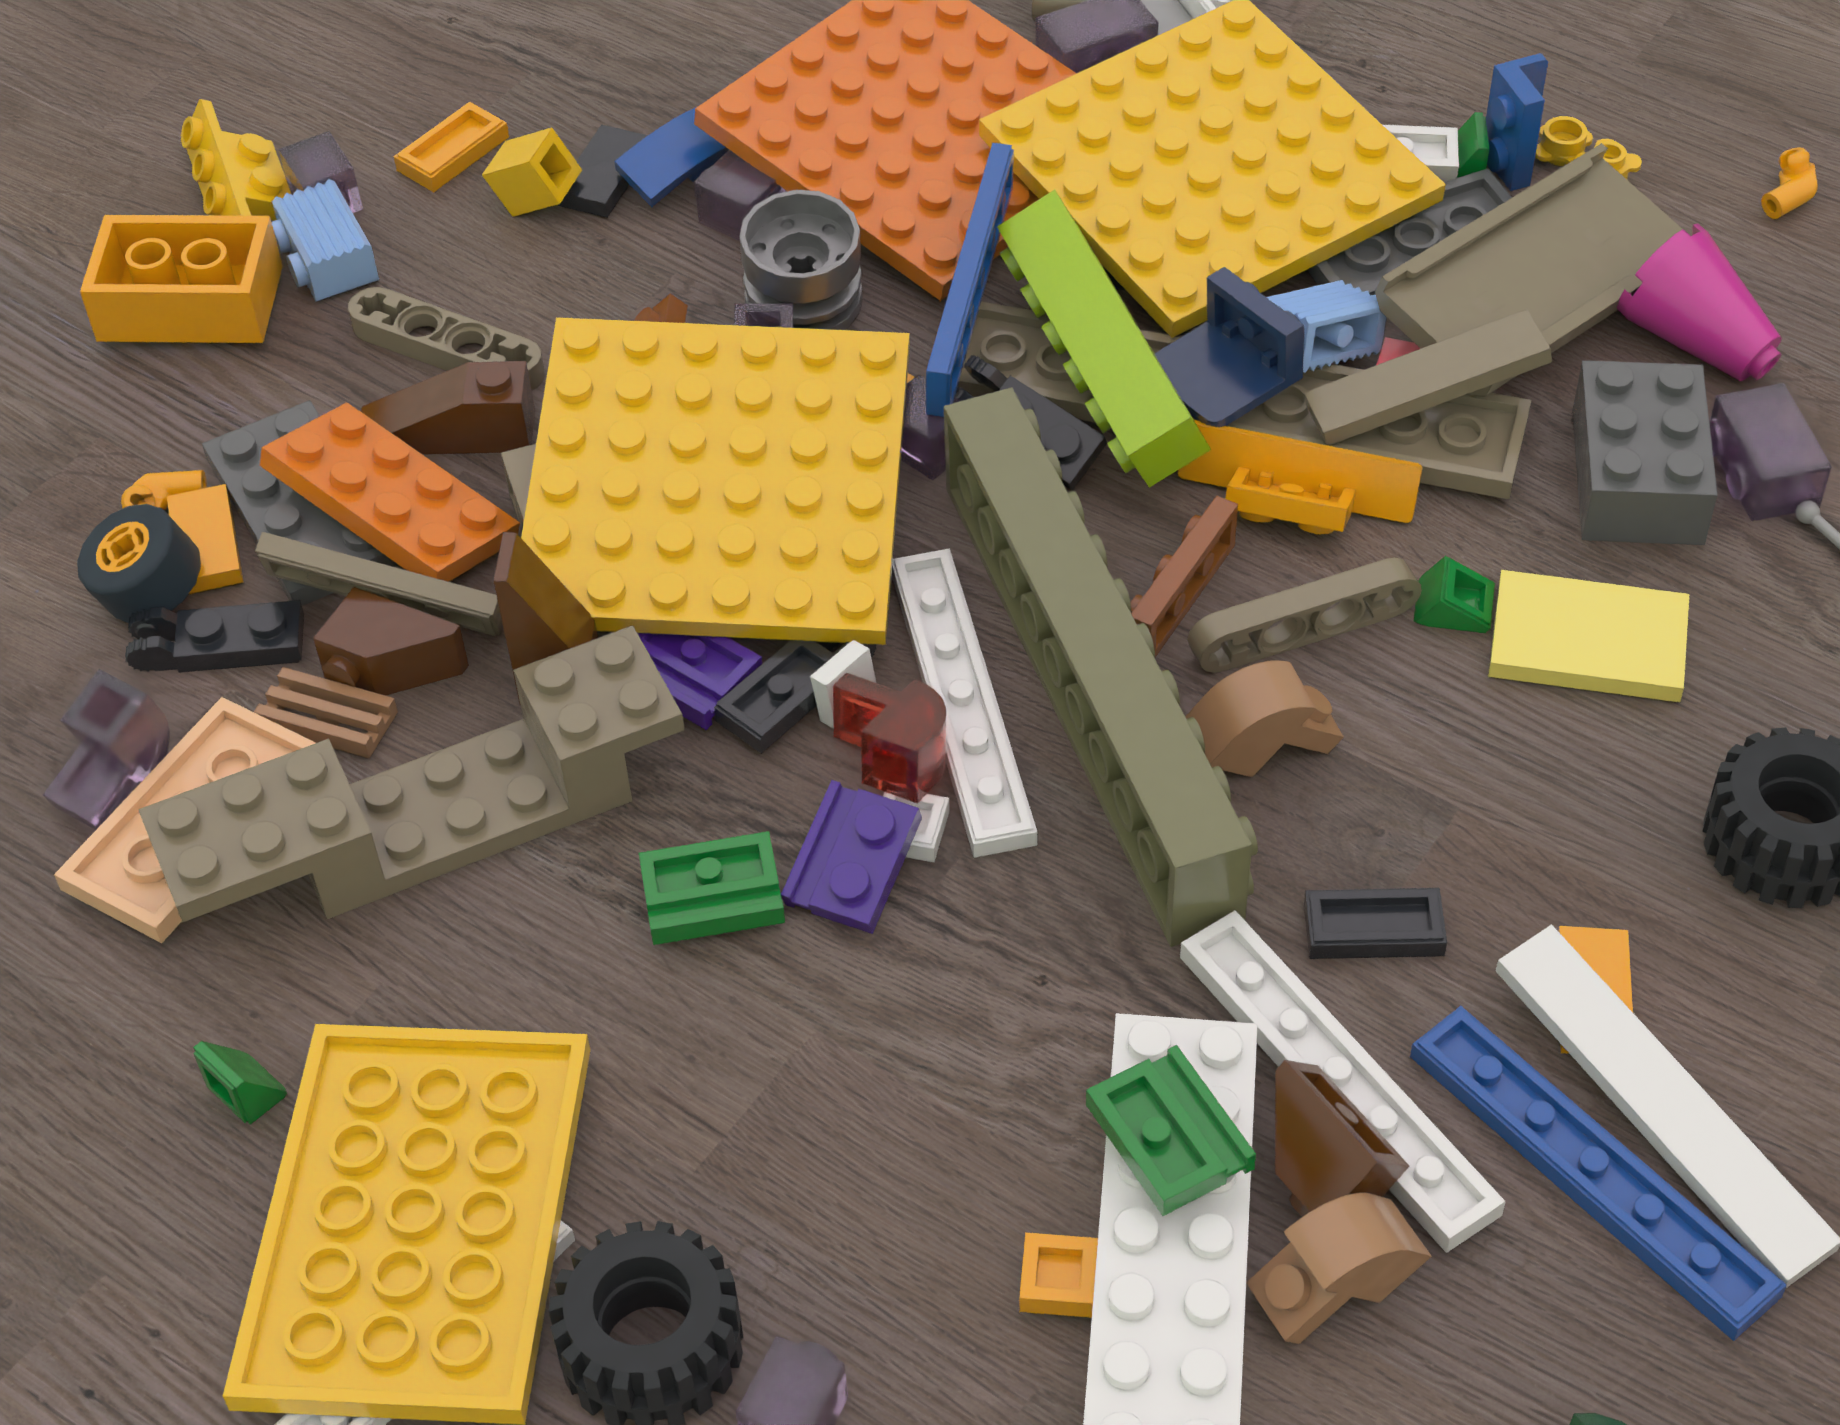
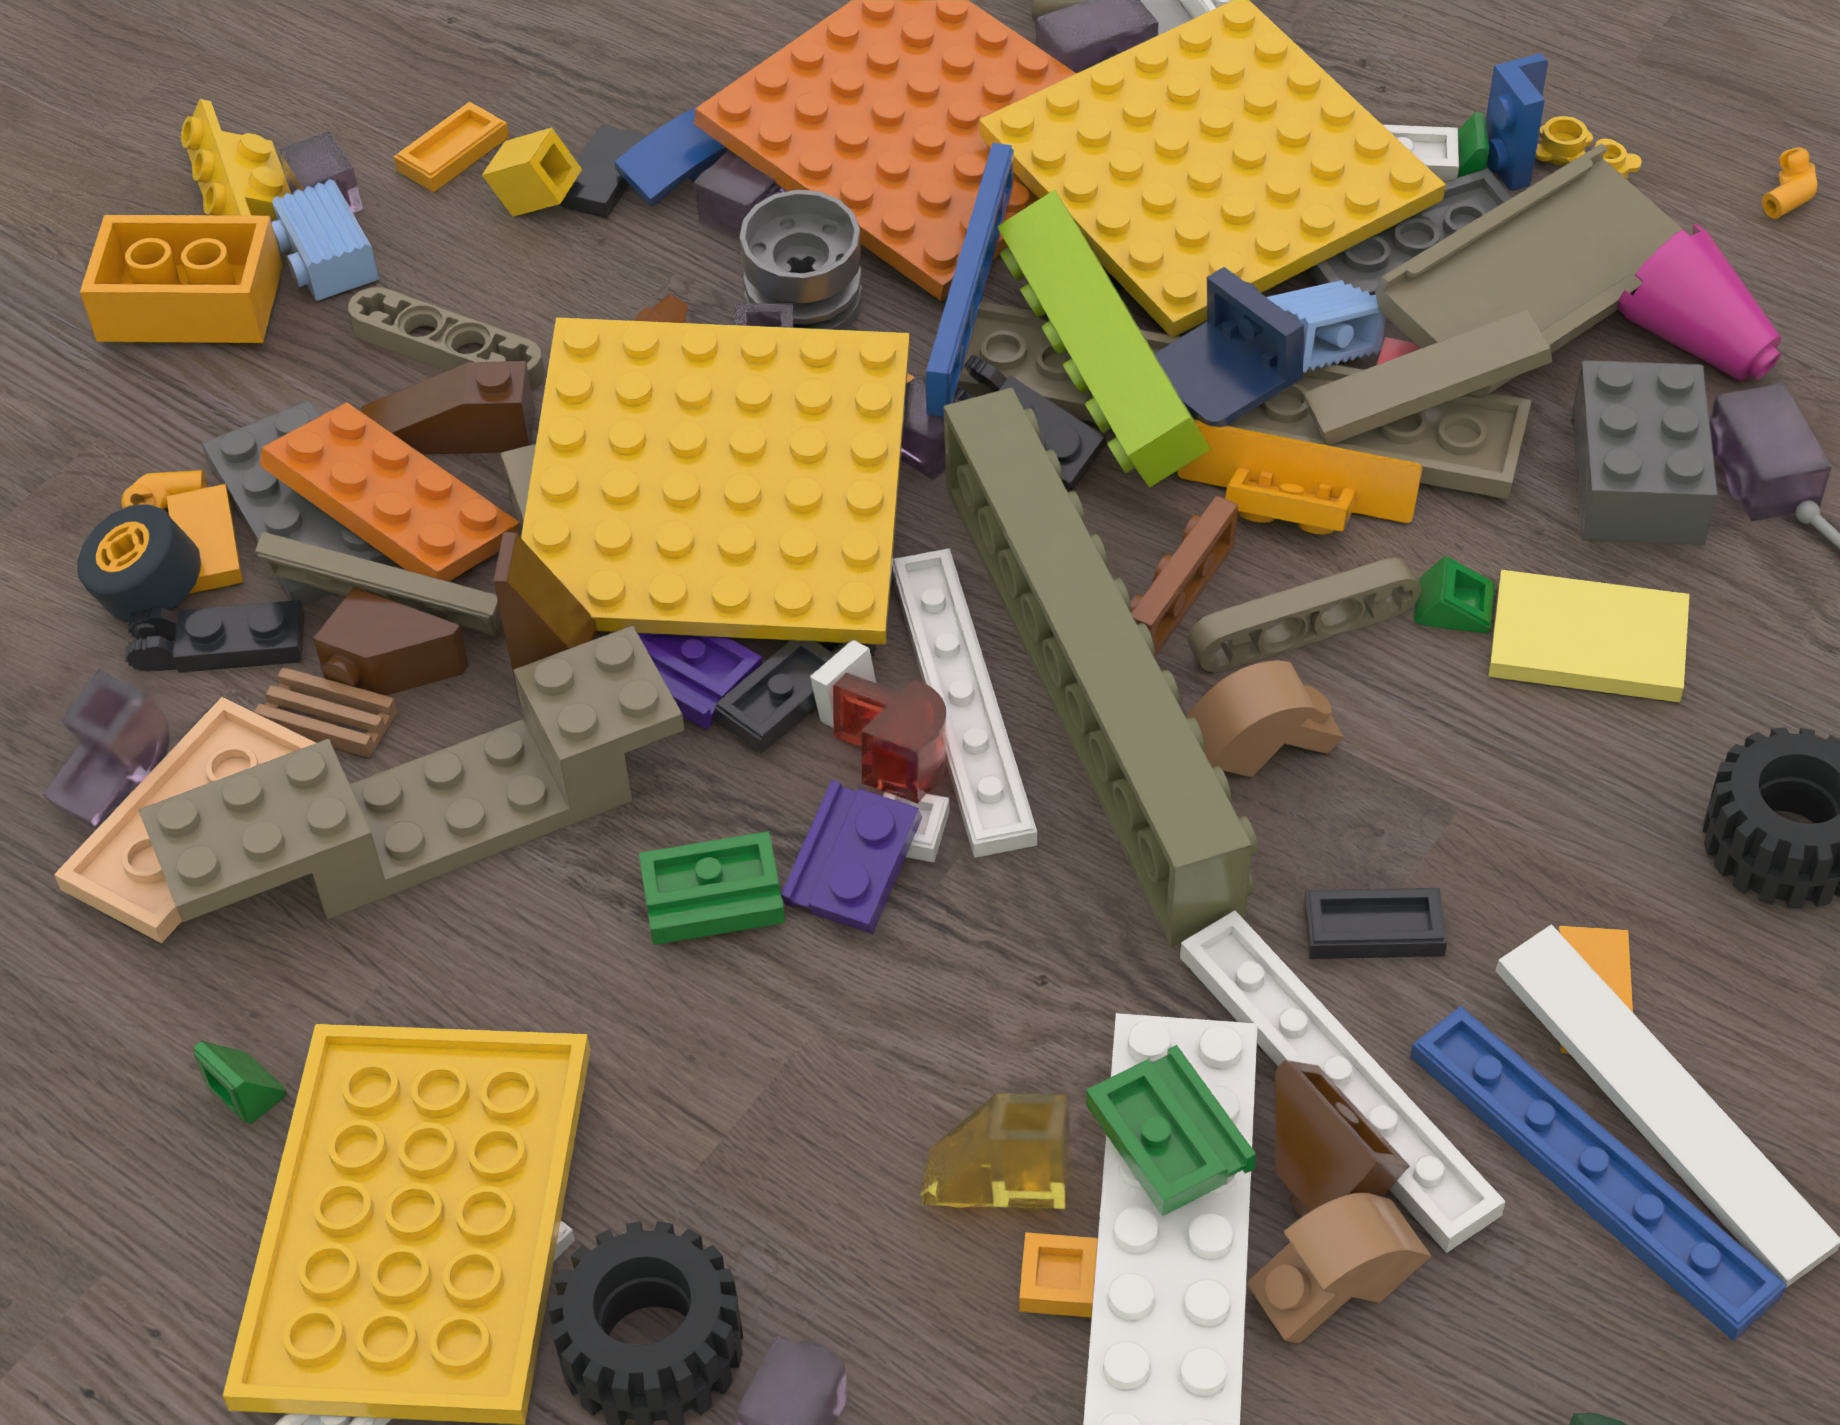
(1004, 1156): none -> clear yellow slope

